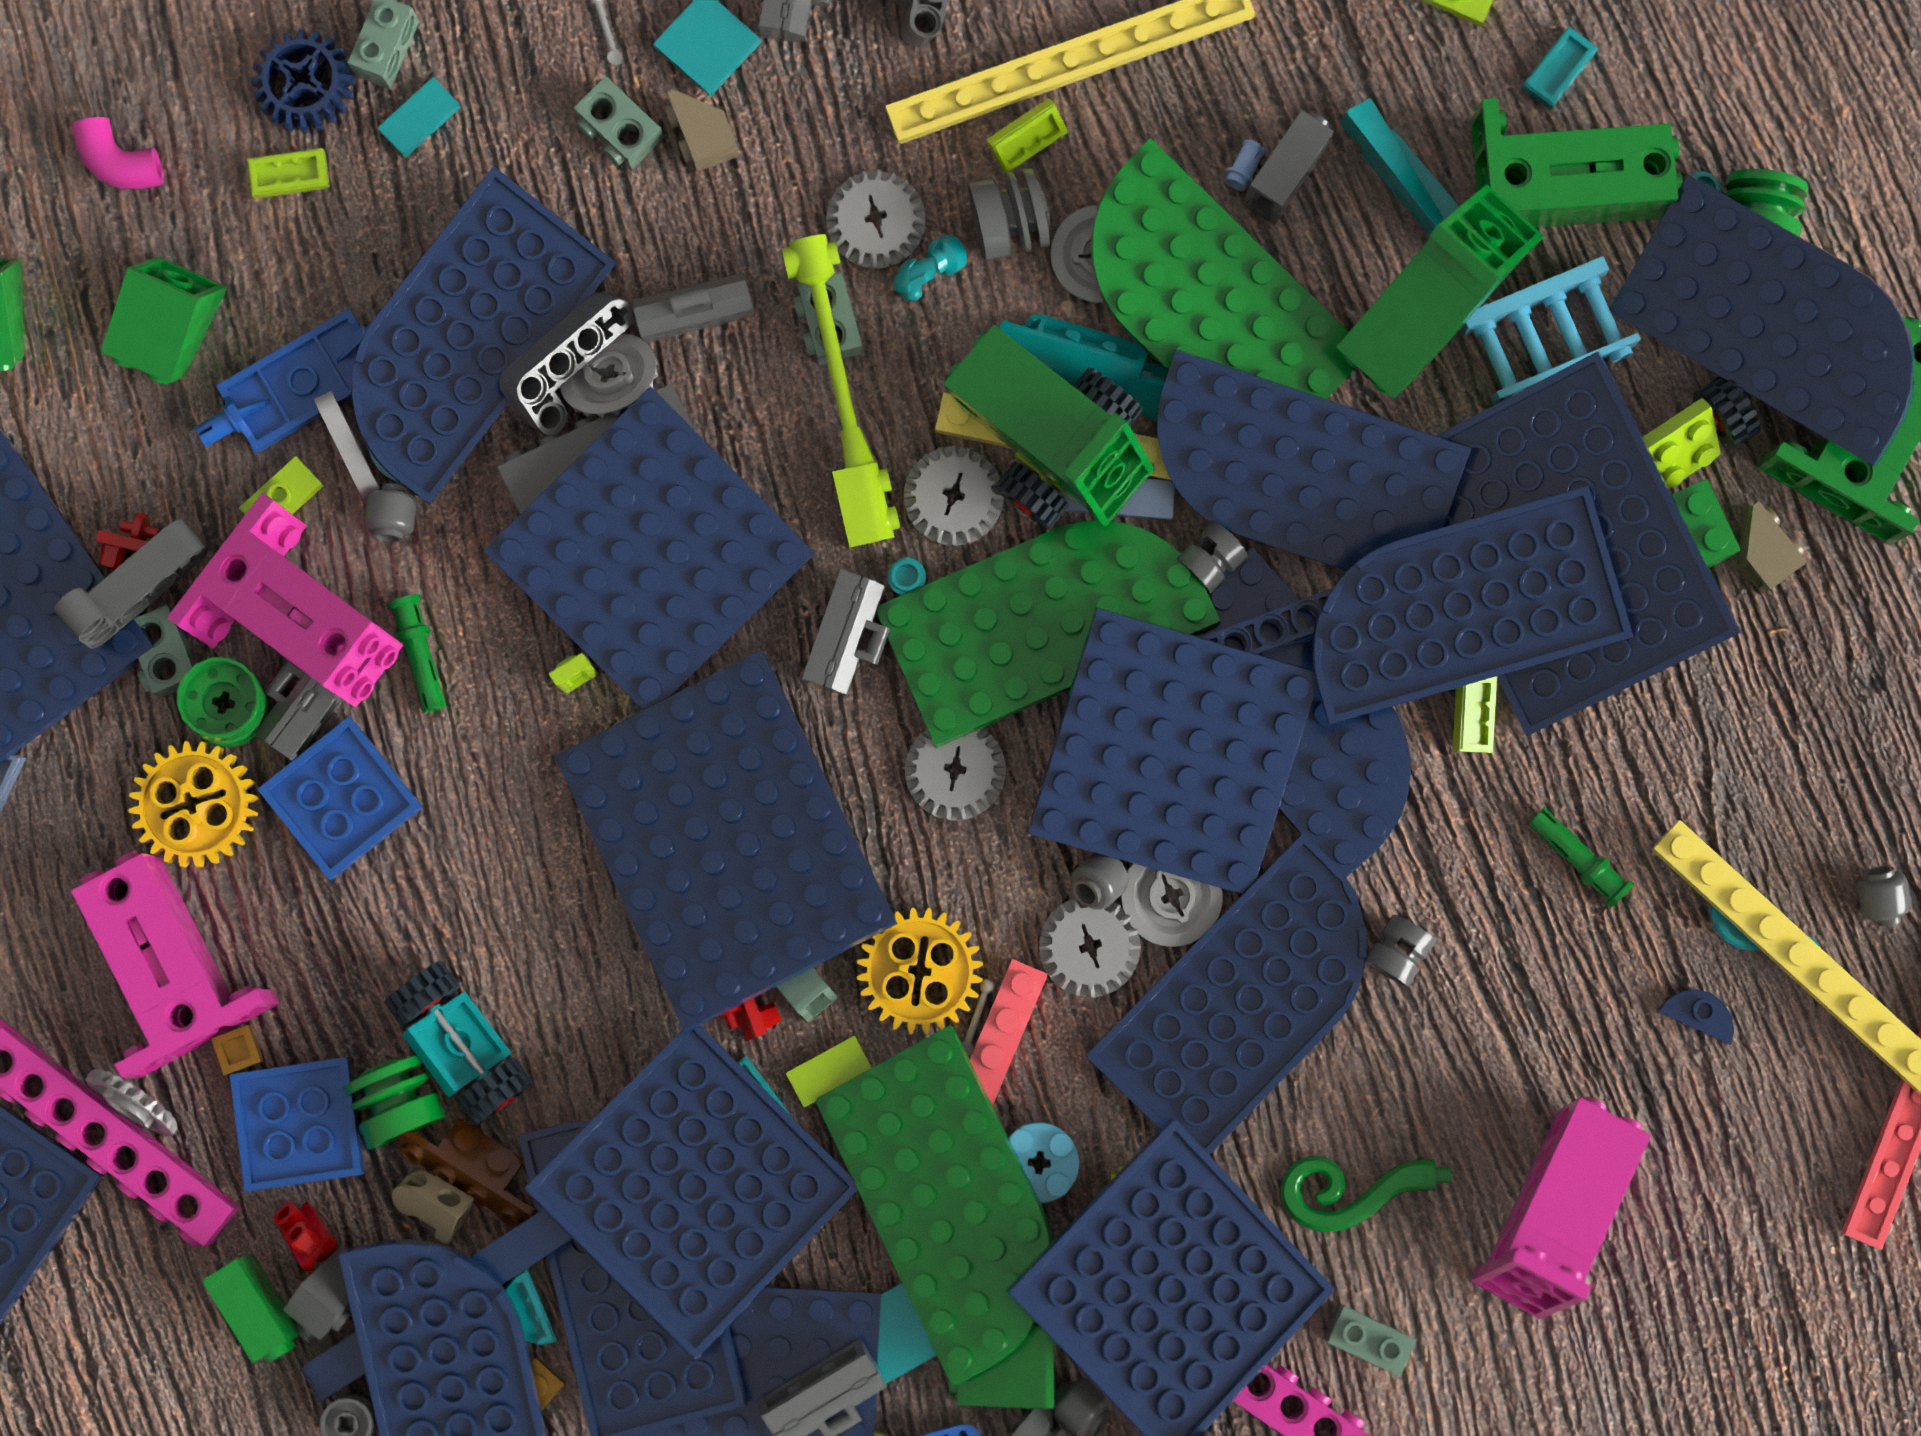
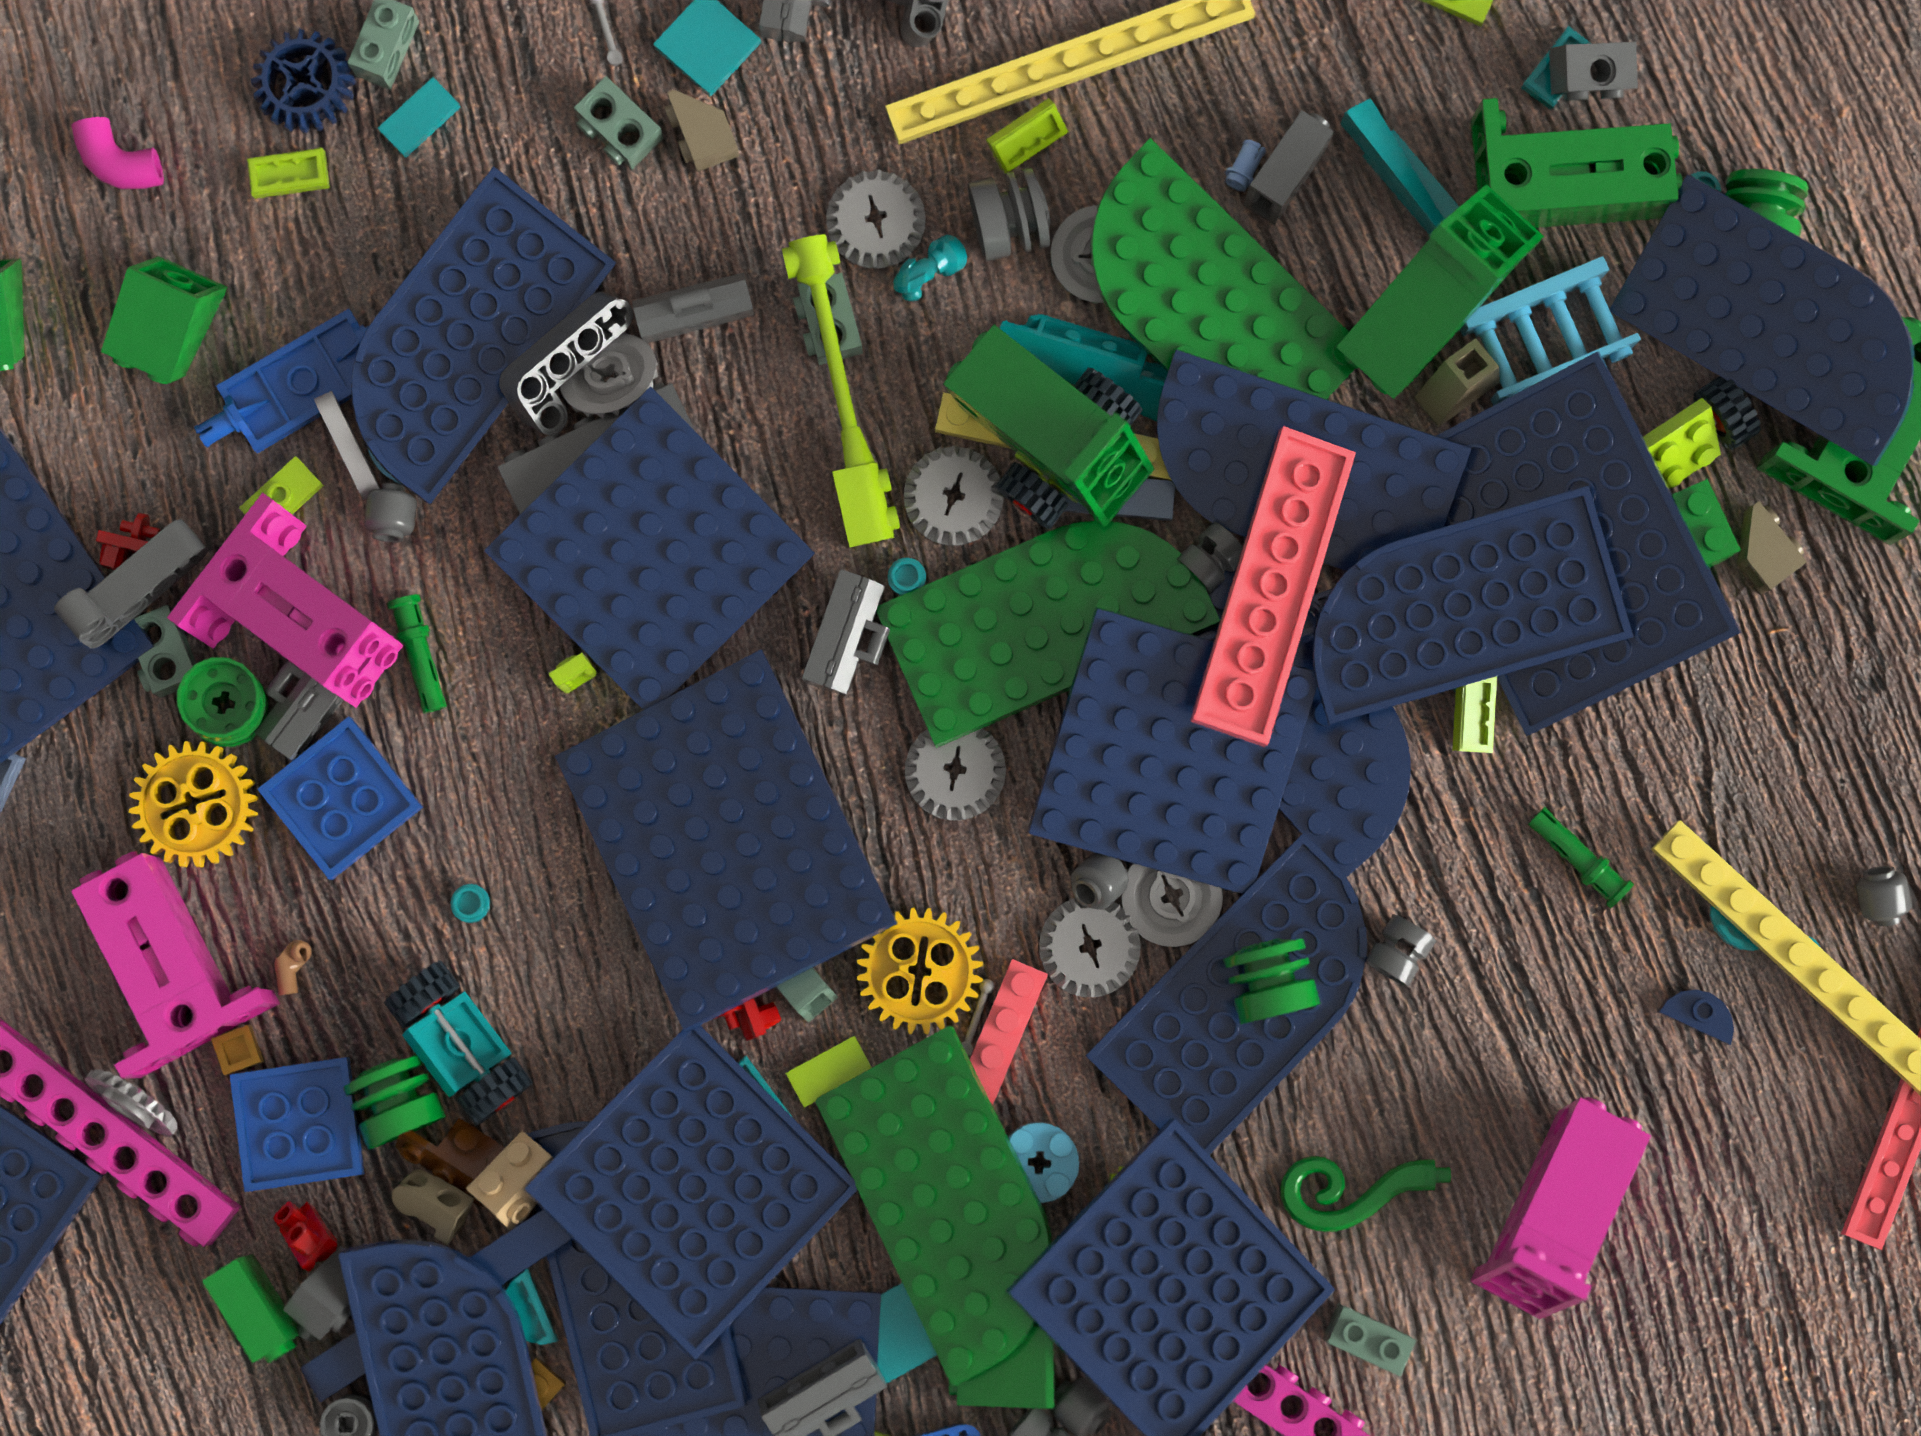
(289, 963): none -> medium nougat arm
(470, 903): none -> teal plate
(503, 1180): none -> tan bracket
(1271, 980): none -> green wheel
(1273, 587): none -> coral plate
(1458, 383): none -> dark tan slope
(1614, 64): none -> dark grey brick

